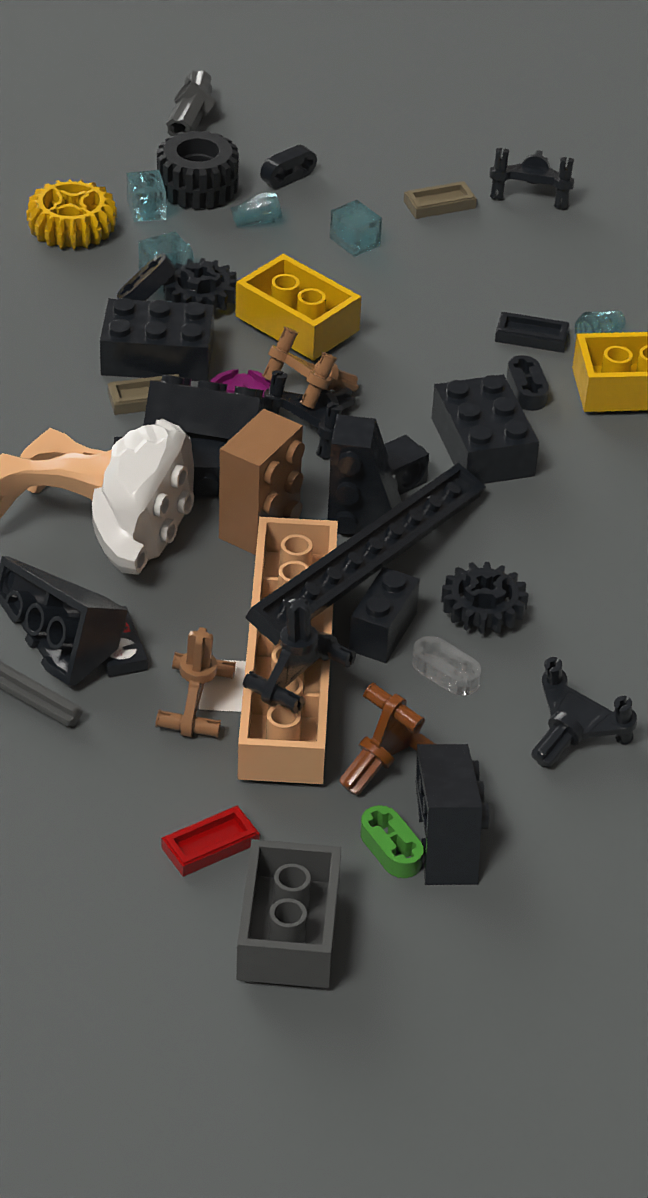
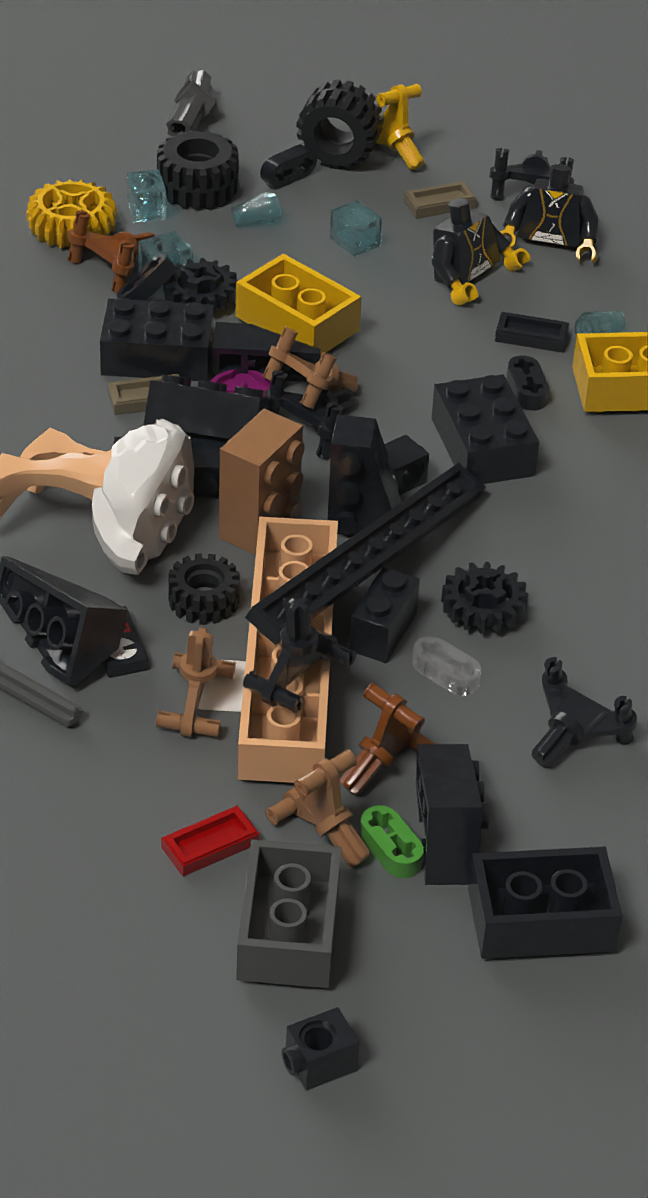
(116, 249): none -> dark orange axle
(207, 603): none -> black tyre
(248, 346): none -> black slope
(320, 803): none -> medium nougat axle
(321, 1049): none -> black brick
(350, 106): none -> black tyre
(396, 129): none -> yellow axle
(467, 247): none -> torso
(544, 902): none -> black brick
(554, 214): none -> torso

